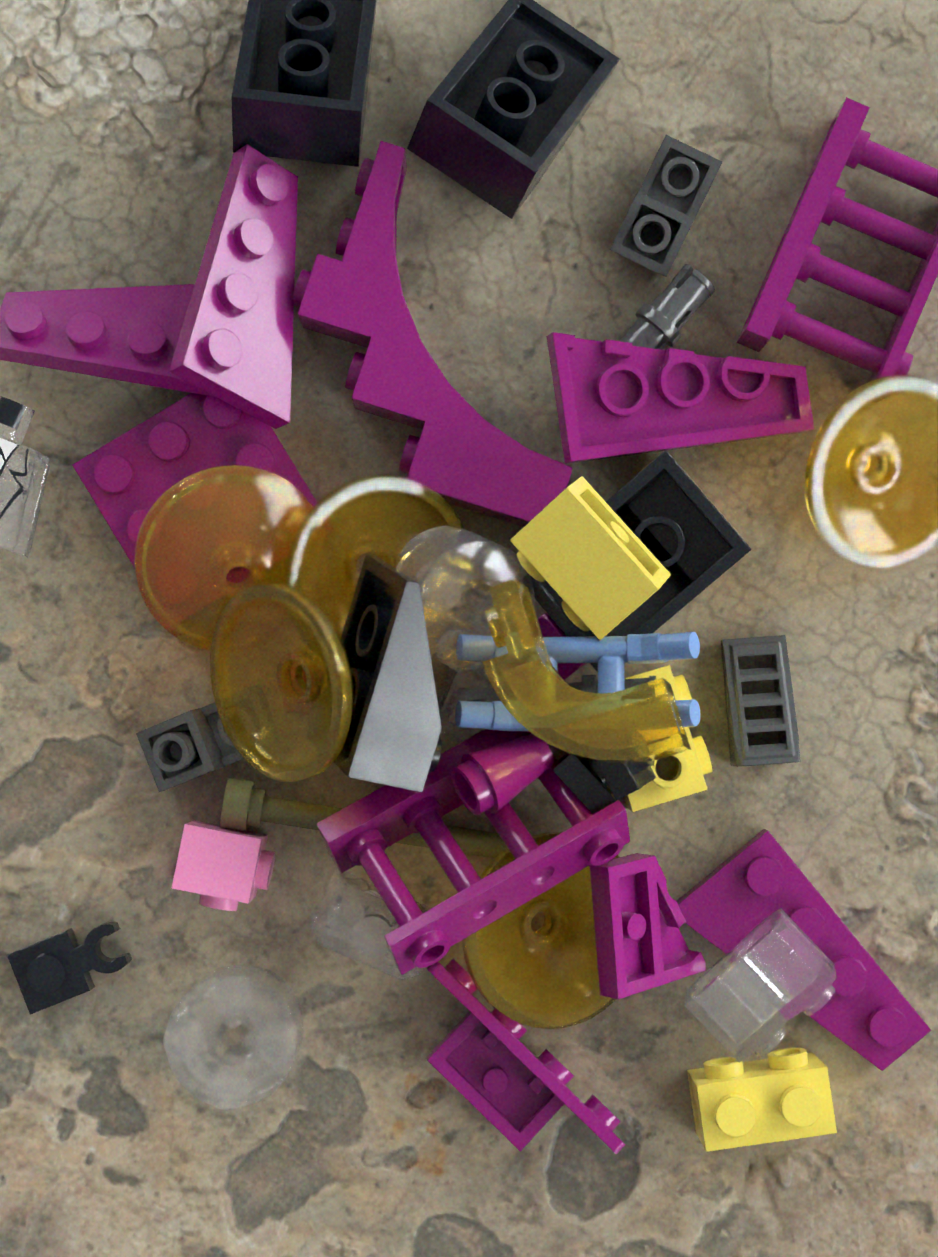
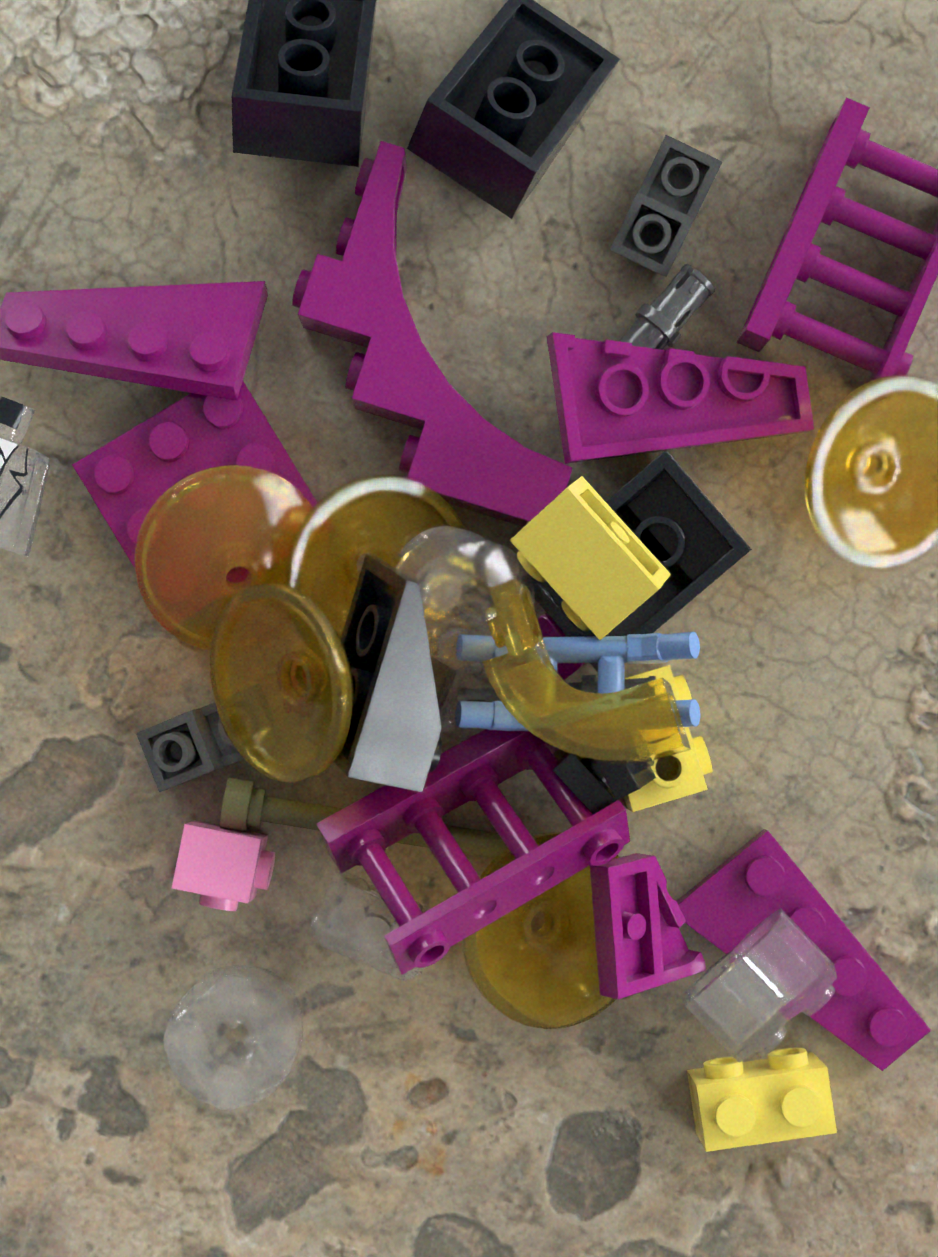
(60, 966): black plate -> none
(241, 305): wing -> none
(500, 772): magenta cone -> none
(503, 1075): magenta bracket -> none
(786, 723): dark grey slope -> none

